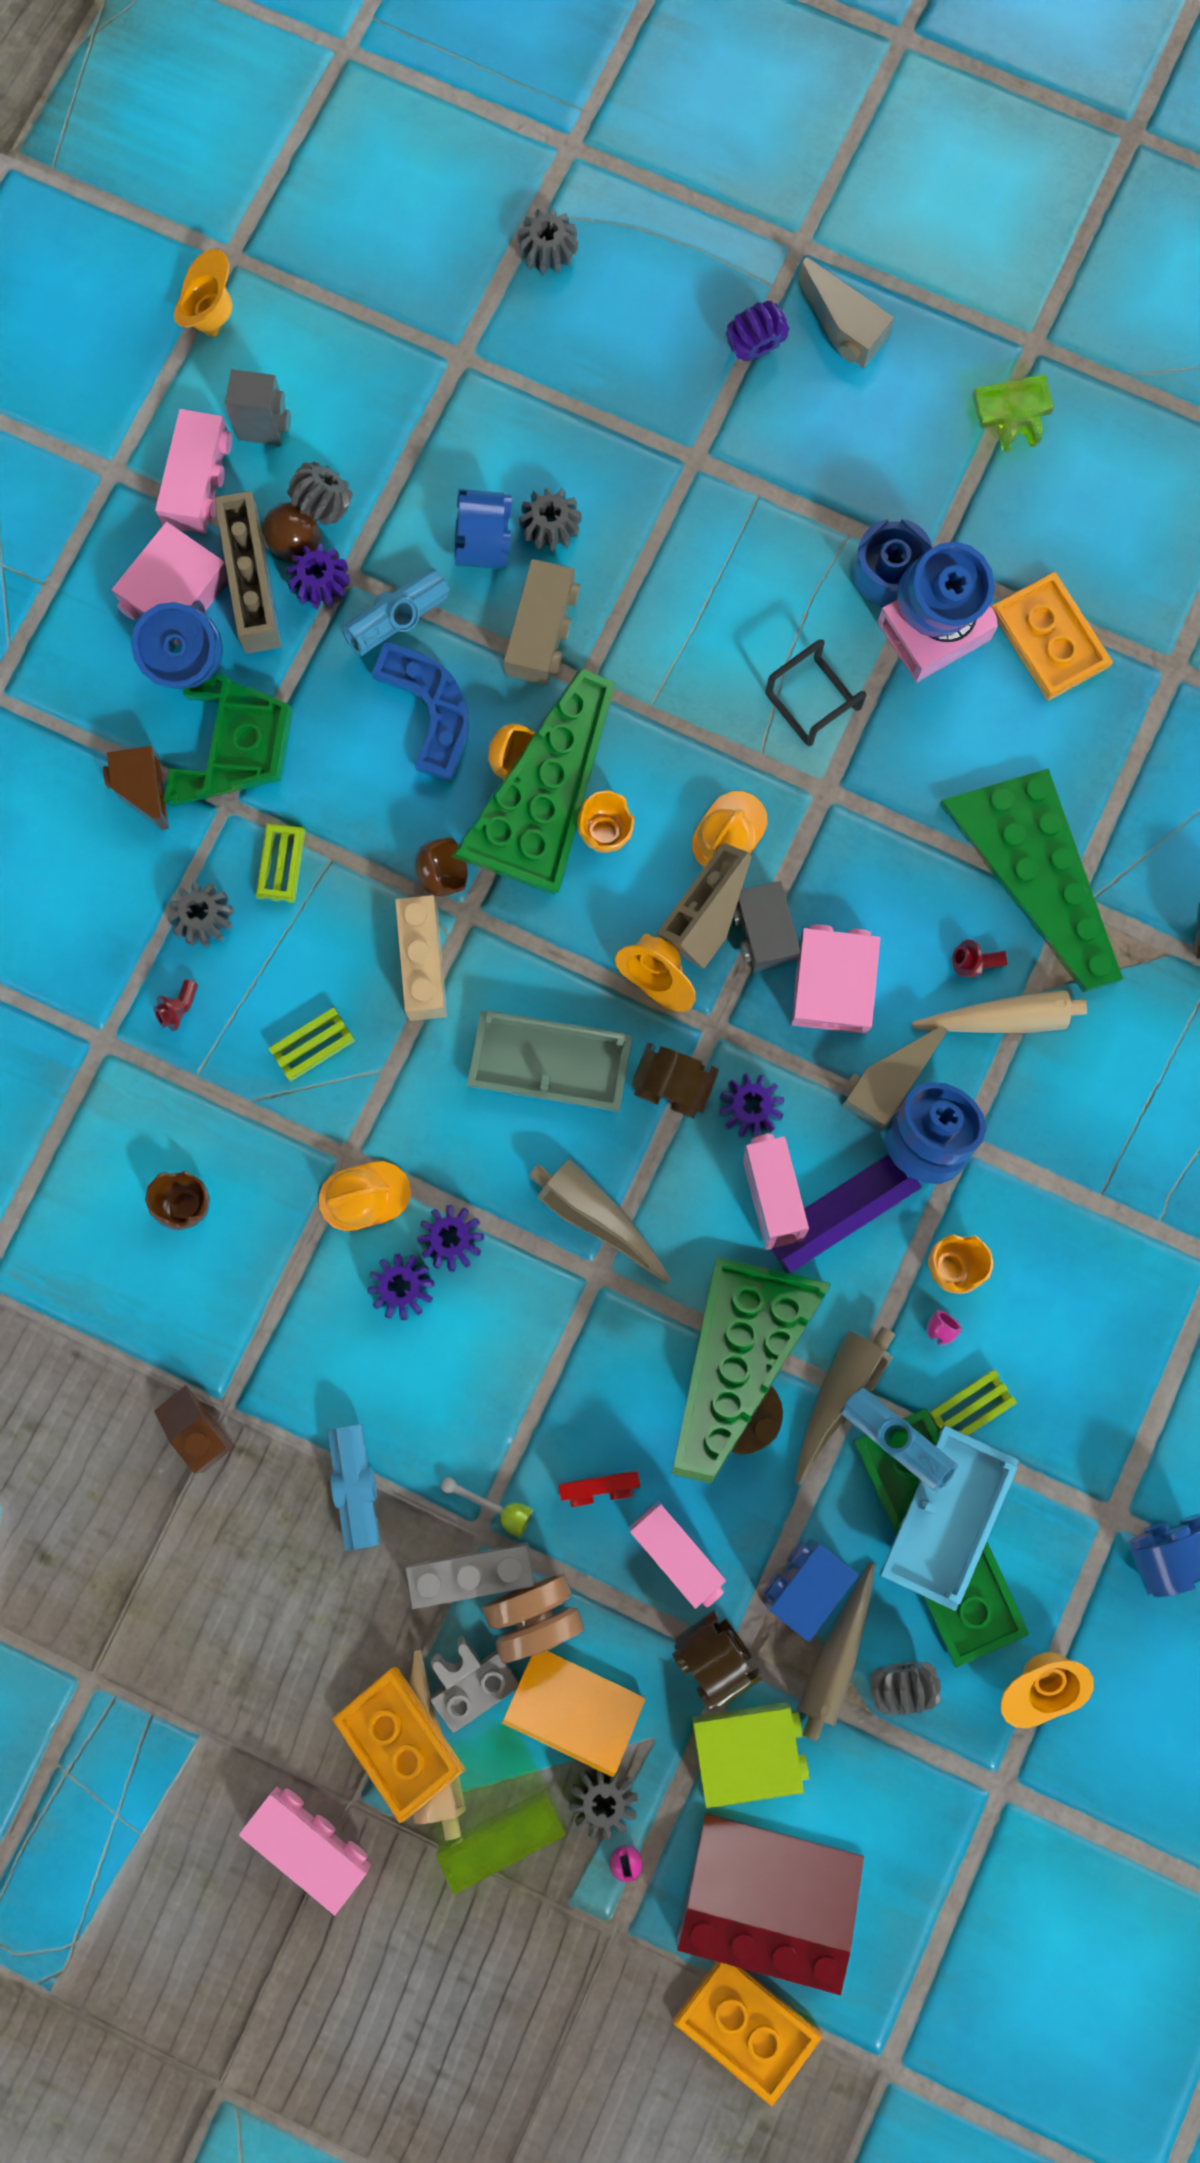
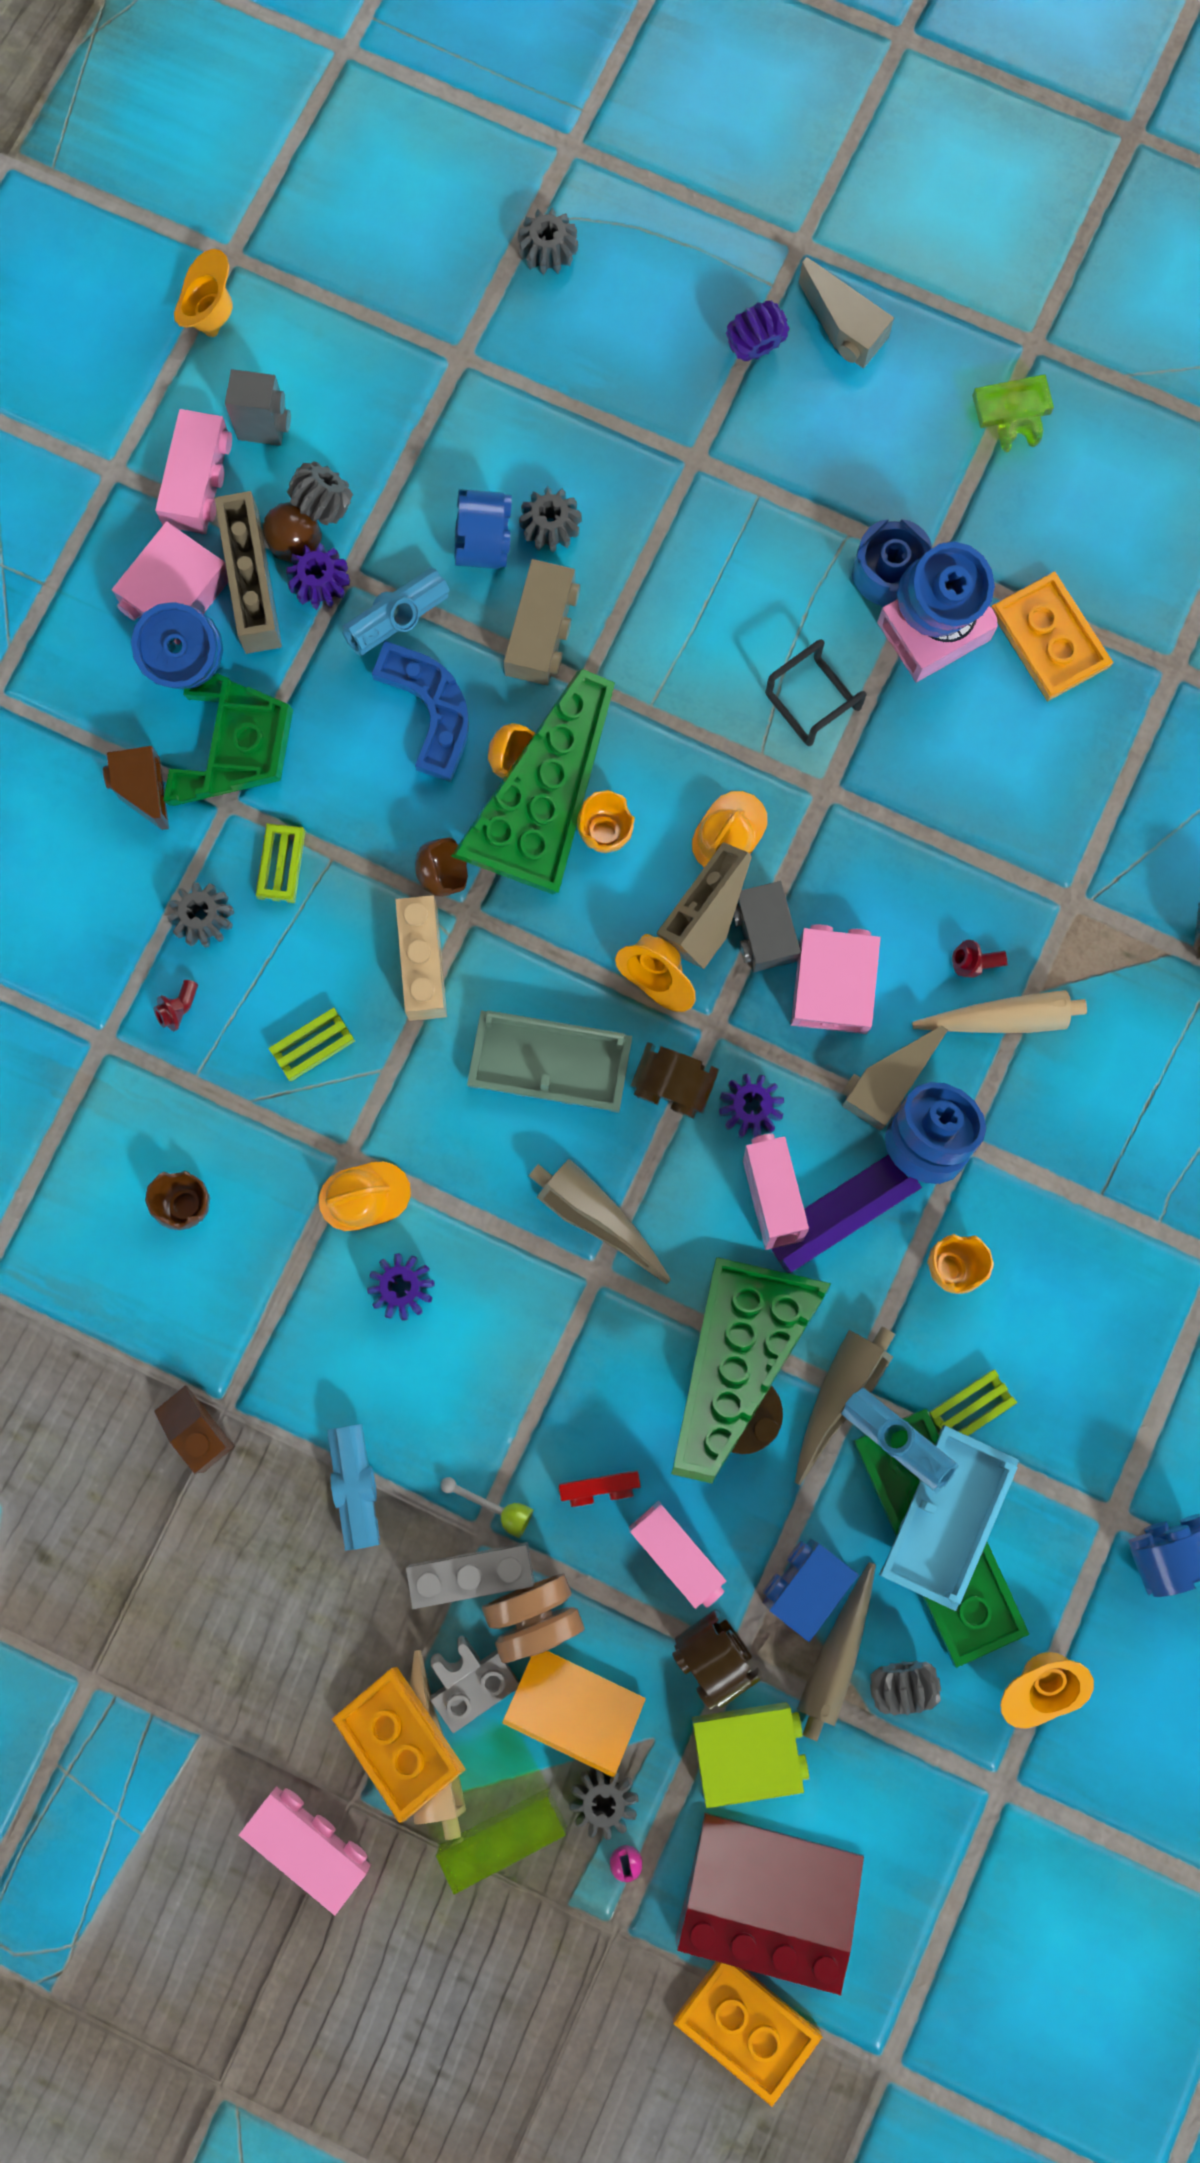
(438, 1243): dark purple gear -> none
(944, 1327): dark pink hinge -> none
(1036, 861): green wing -> none

